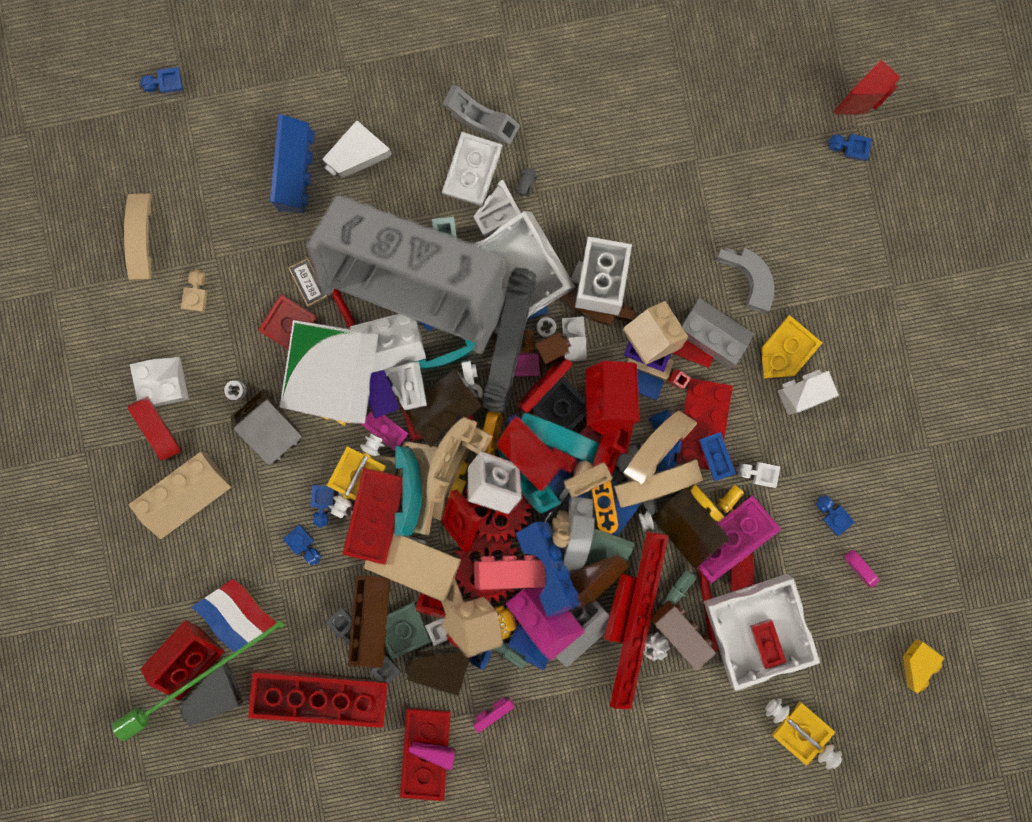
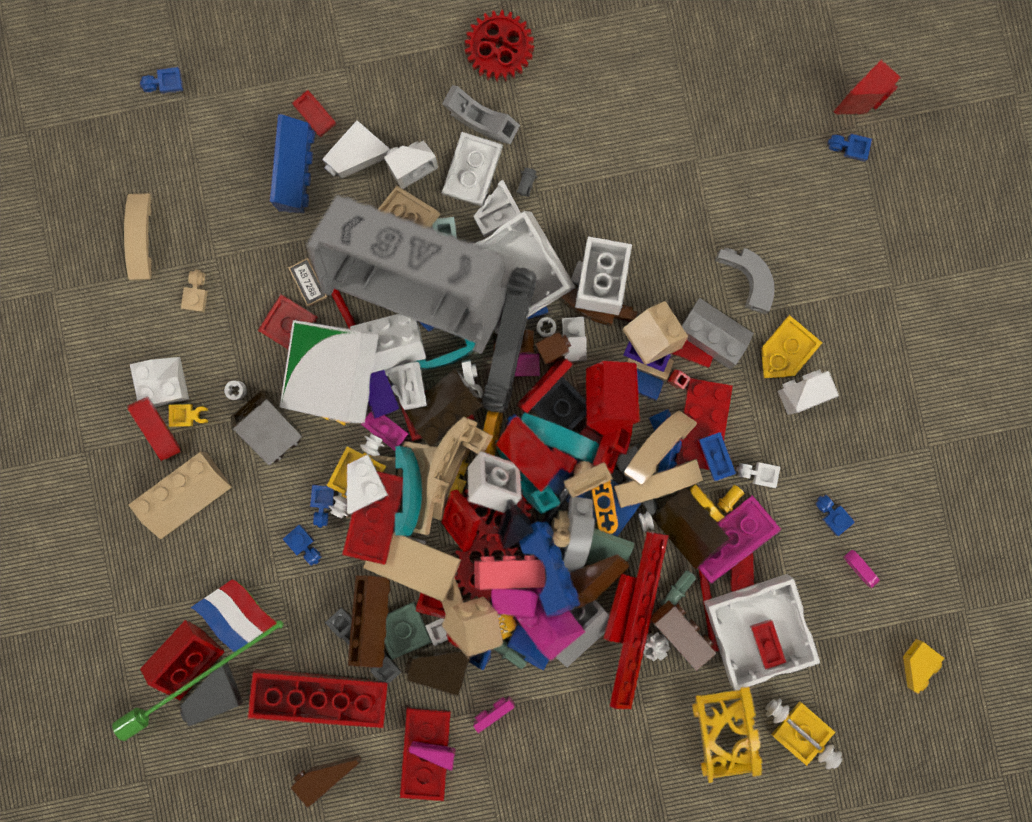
(183, 415): none -> yellow plate
(314, 113): none -> red tile
(319, 779): none -> reddish brown slope
(363, 484): none -> white wing
(409, 208): none -> tan tile
(410, 163): none -> white slope
(506, 28): none -> red gear
(514, 525): none -> black slope
(514, 602): none -> dark pink slope
(742, 709): none -> yellow fence

